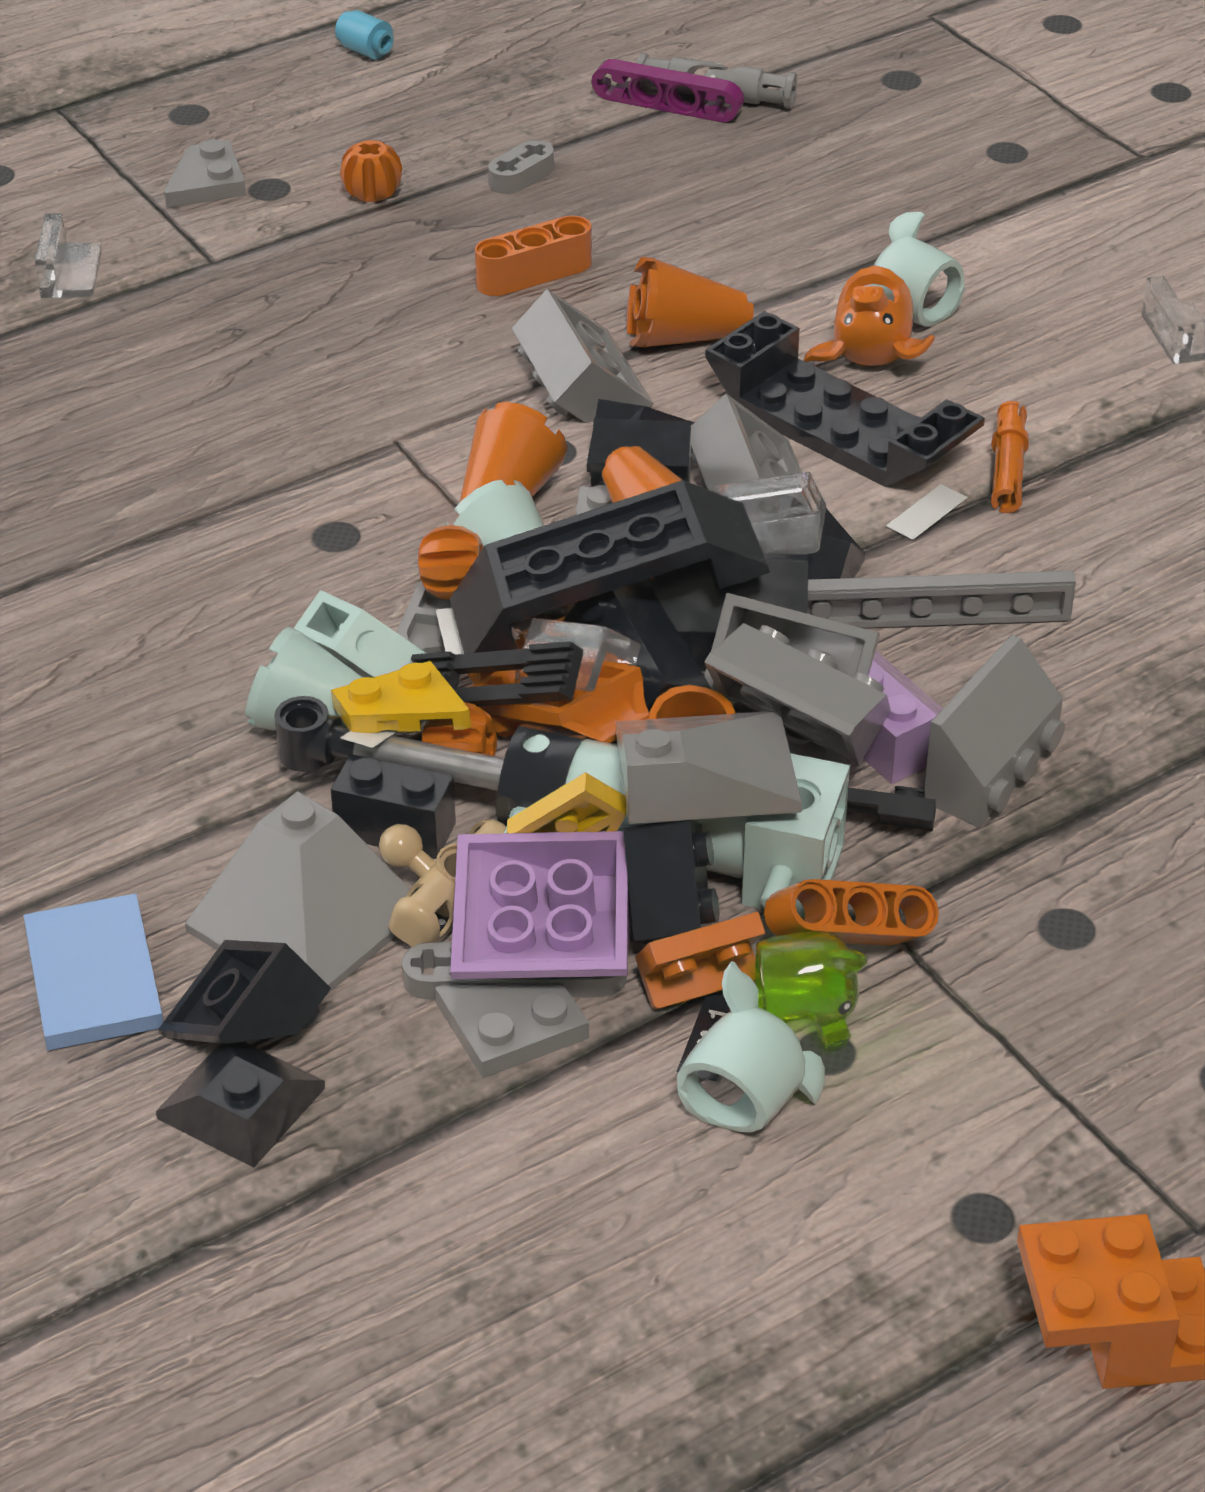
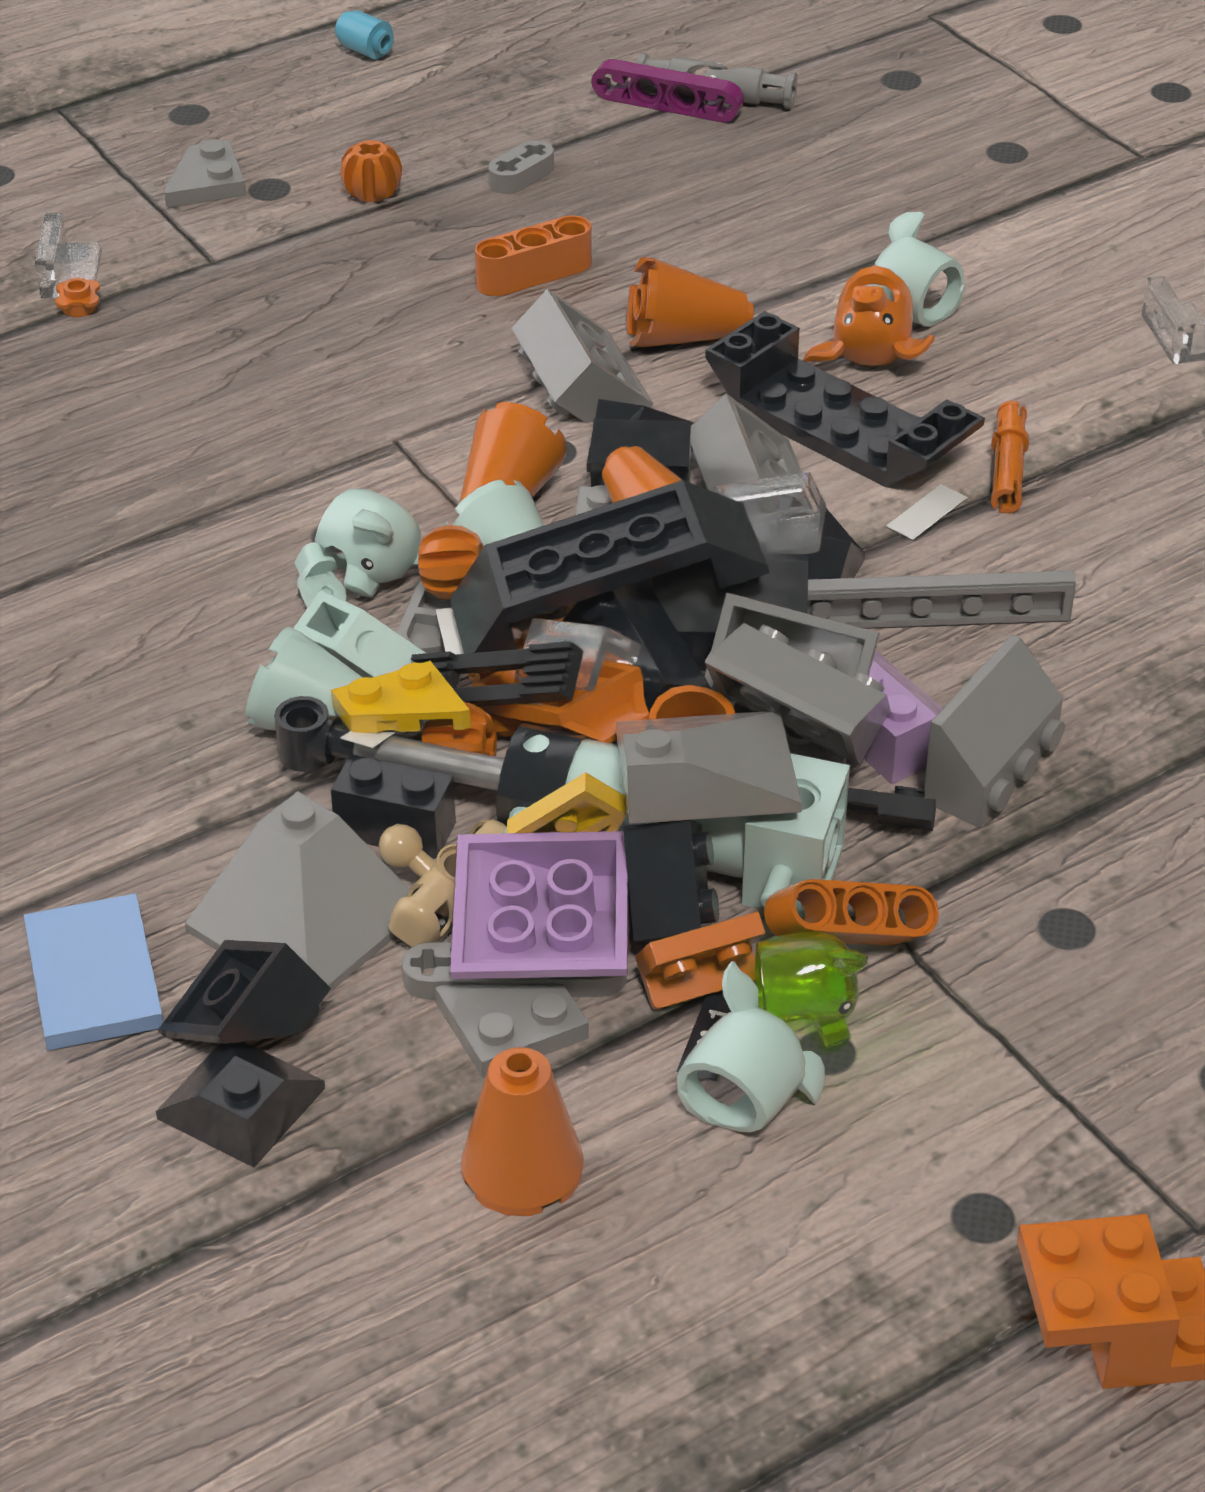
(77, 297): none -> orange plate
(317, 574): none -> light aqua piece
(374, 534): none -> light aqua piece
(521, 1138): none -> orange cone

